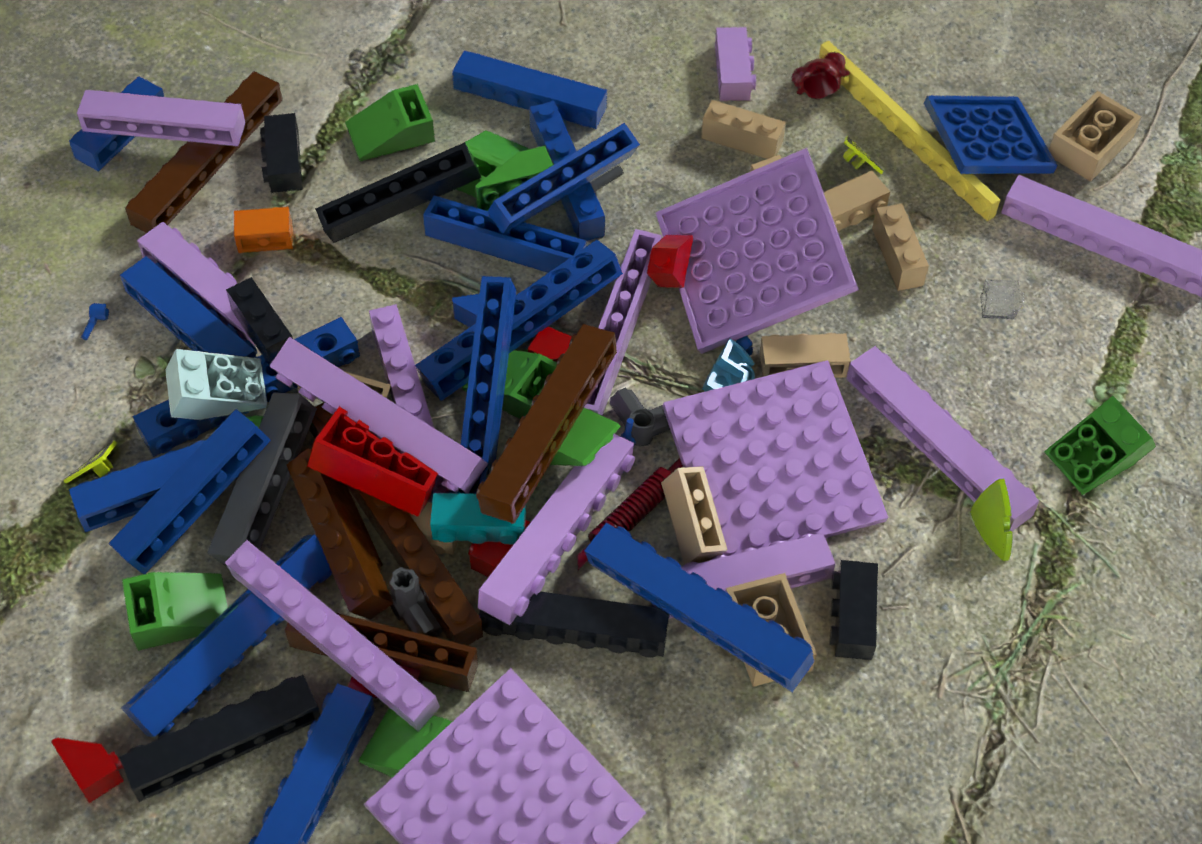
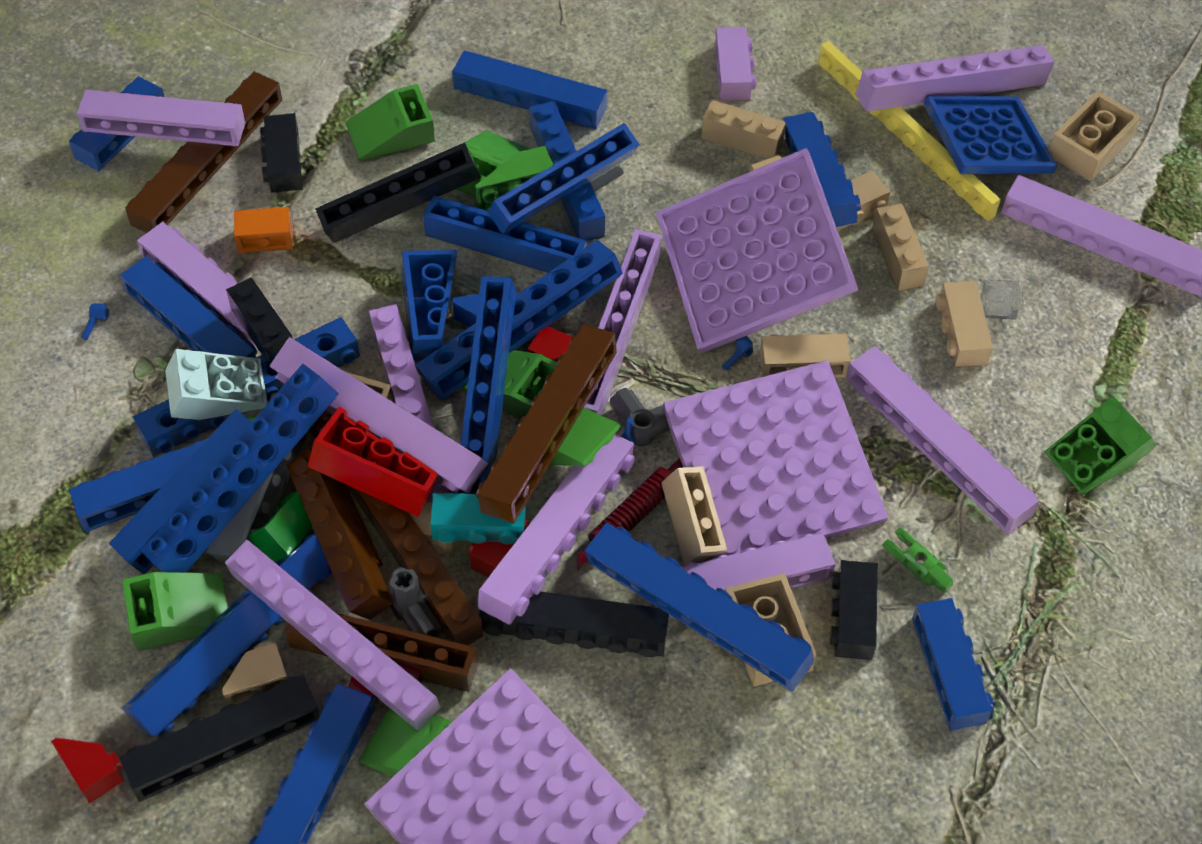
(98, 463): neon yellow piece -> none
(240, 472): none -> blue brick
(255, 672): none -> tan slope
(284, 529): none -> green panel
(427, 293): none -> blue wedge
(670, 260): red slope -> none
(730, 367): medium azure brick -> none
(807, 132): none -> blue brick
(820, 76): dark red hair -> none
(853, 150): neon yellow piece -> none
(928, 572): none -> bright green hinge
(952, 664): none -> blue brick
(954, 77): none -> lavender brick
(964, 323): none -> tan brick
(992, 518): lime brick -> none

